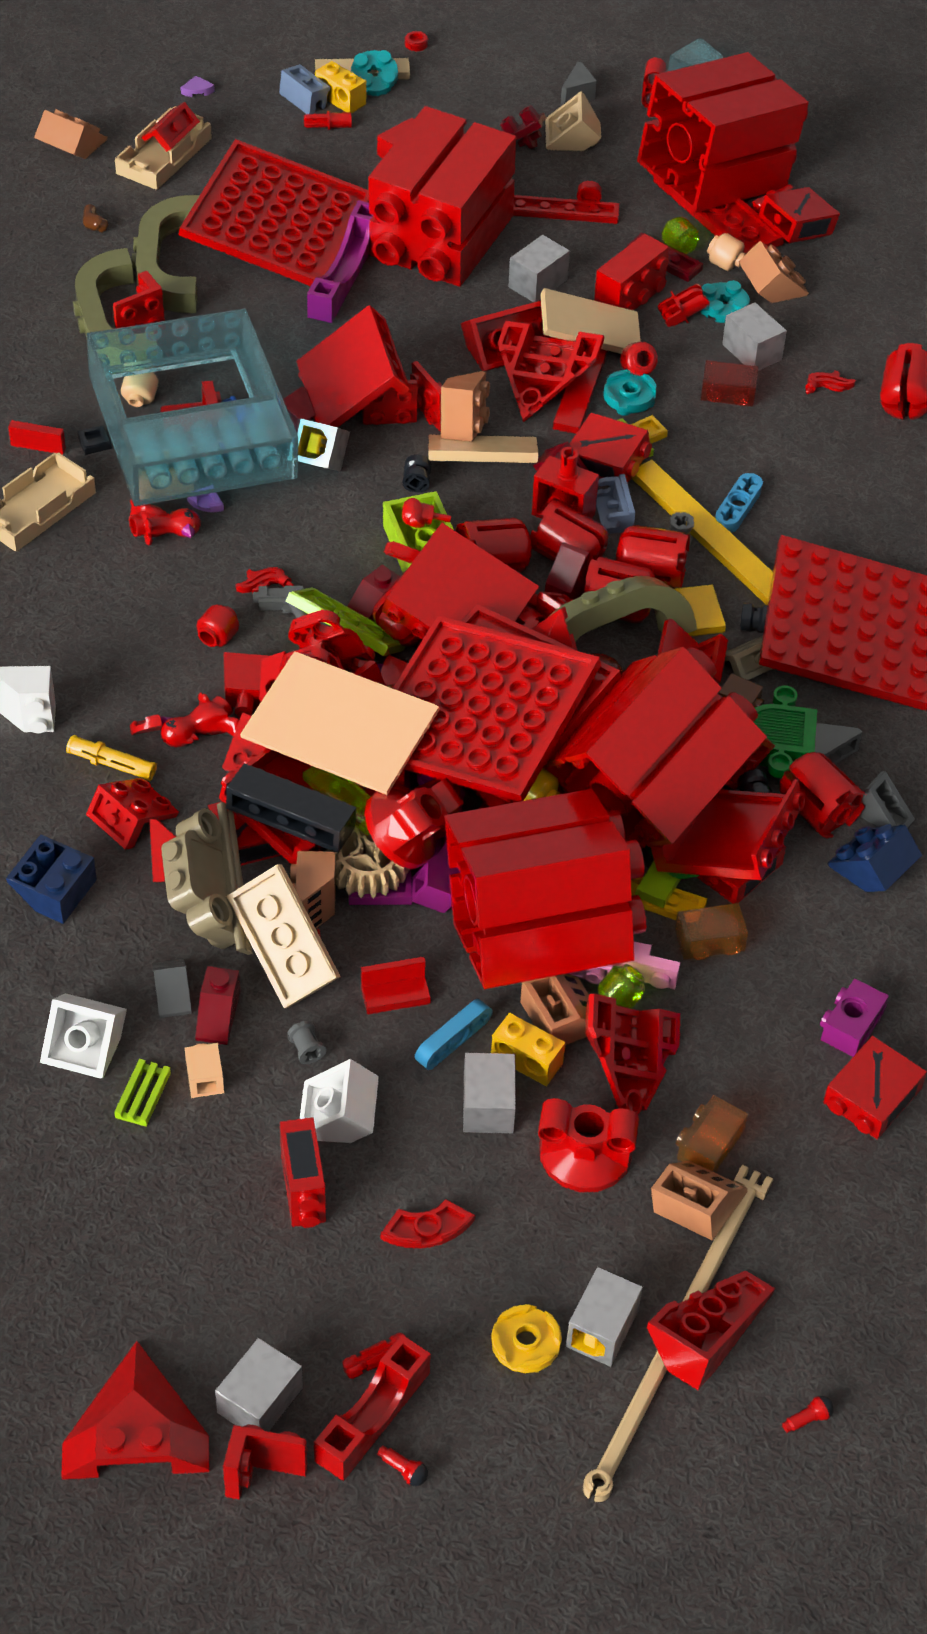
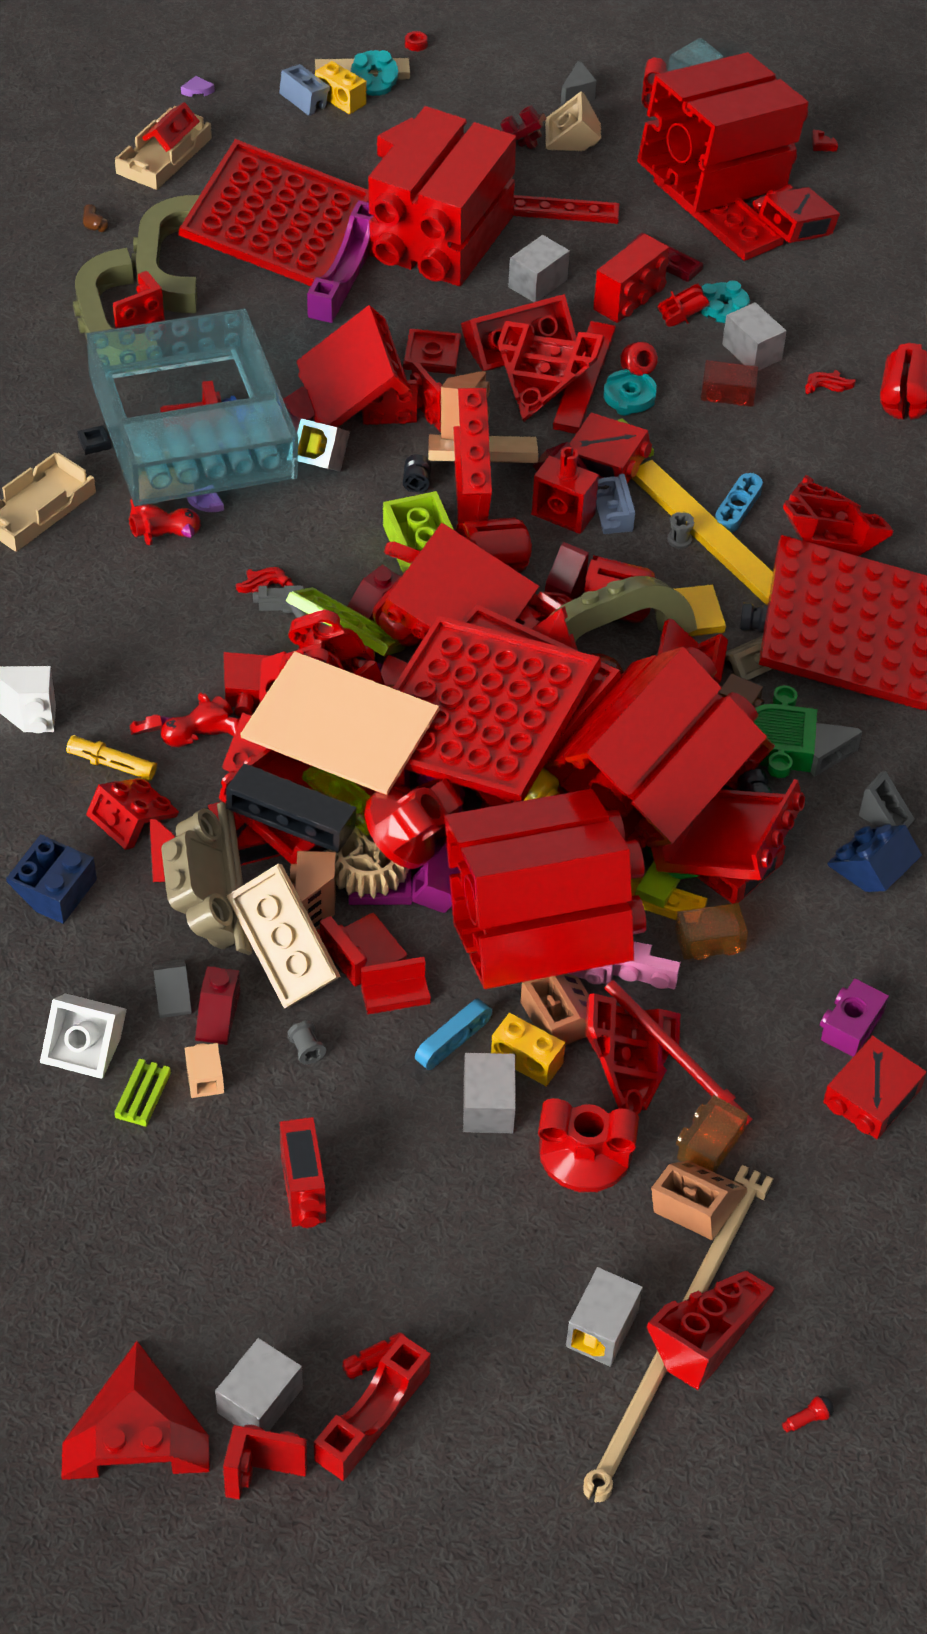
(37, 437): red tile -> none
(69, 133): slope -> none
(140, 388): light nougat head -> none
(217, 625): red head -> none
(328, 120): red axle -> none
(341, 1102): white slope -> none
(359, 945): none -> red bracket
(413, 1471): red piece -> none
(418, 514): red piece -> none
(428, 1227): red tile -> none
(433, 350): none -> red tile
(472, 456): none -> red panel
(520, 1356): yellow tile -> none
(568, 314): tan tile -> none
(570, 526): red cylinder -> none
(589, 191): red tile -> none
(624, 984): clear neon green head -> none
(654, 427): yellow tile -> none
(656, 549): red cylinder -> none
(670, 1045): none -> red bar
(680, 235): clear neon green head -> none
(725, 251): light nougat head -> none
(772, 274): nougat slope -> none
(823, 143): none -> red tile
(828, 793): red cylinder -> none
(833, 520): none -> red wedge

